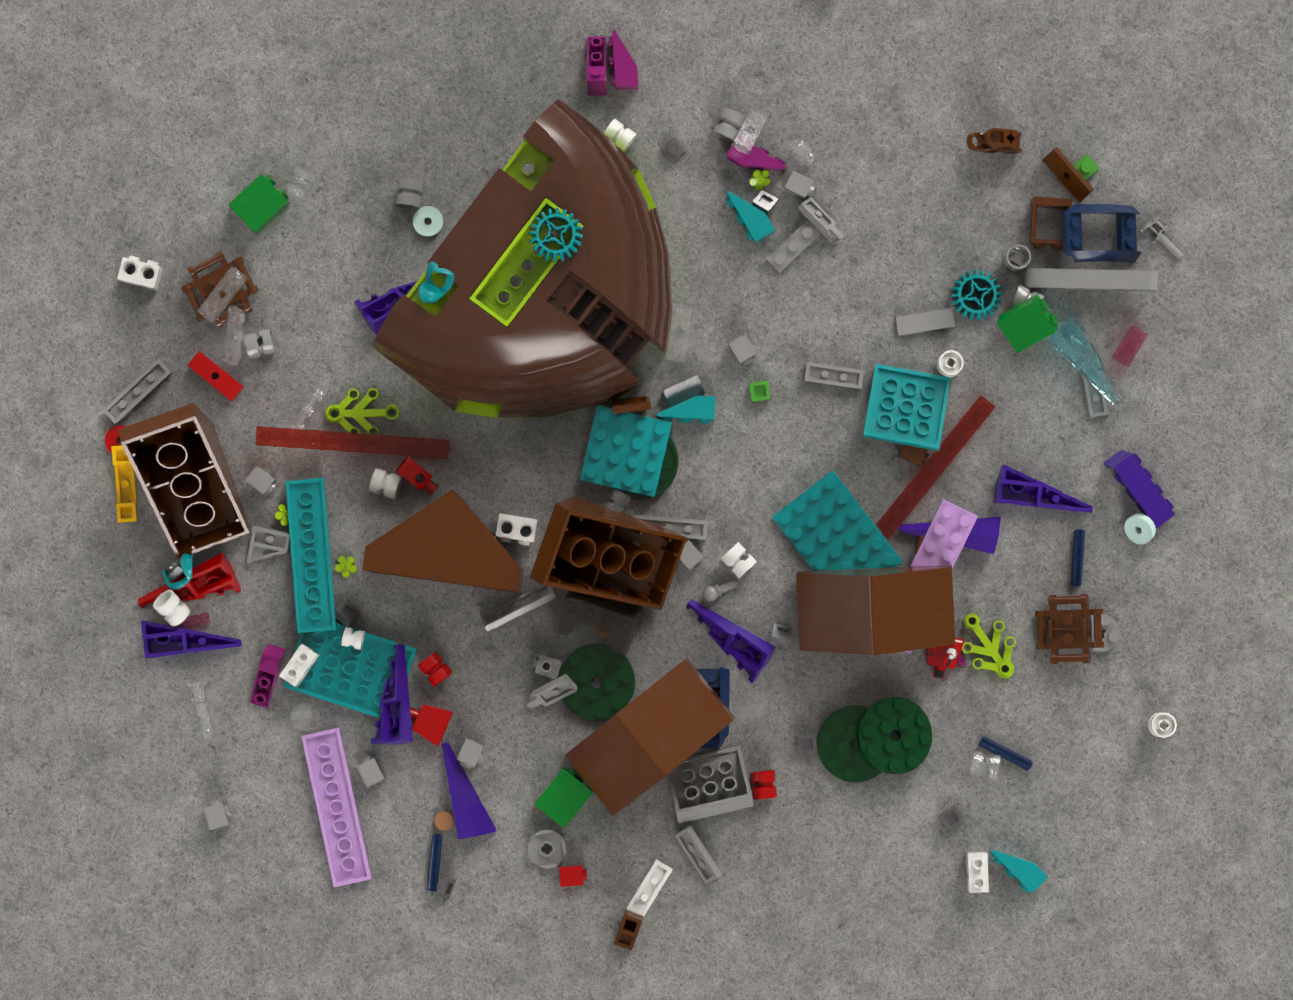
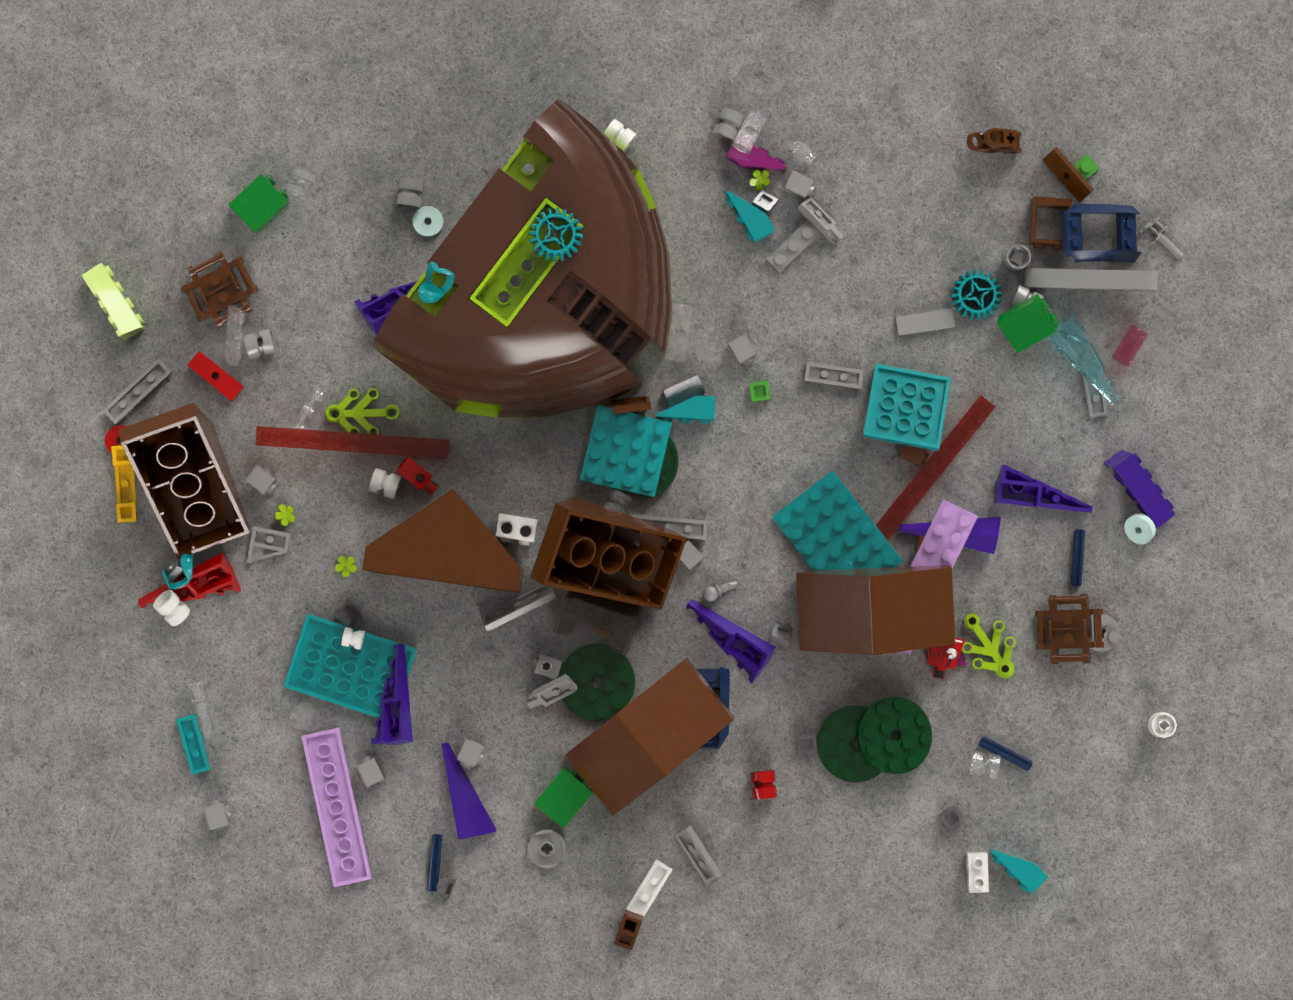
(113, 301): none -> yellowish green wedge
(138, 277): white brick -> none
(167, 640): dark purple wedge -> none
(193, 744): none -> teal plate
(194, 621): clear pink axle -> none
(214, 304): clear tile -> none
(267, 675): magenta slope -> none
(299, 665): white brick -> none
(310, 555): teal plate -> none
(431, 722): red torso -> none
(435, 669): red wheel -> none
(444, 820): medium nougat tile -> none
(572, 875): red brick -> none
(596, 66): magenta slope -> none
(625, 68): magenta slope -> none
(673, 149): flat silver plate -> none
(710, 785): light grey slope -> none
(738, 560): white wheel -> none
(950, 363): white wheel -> none

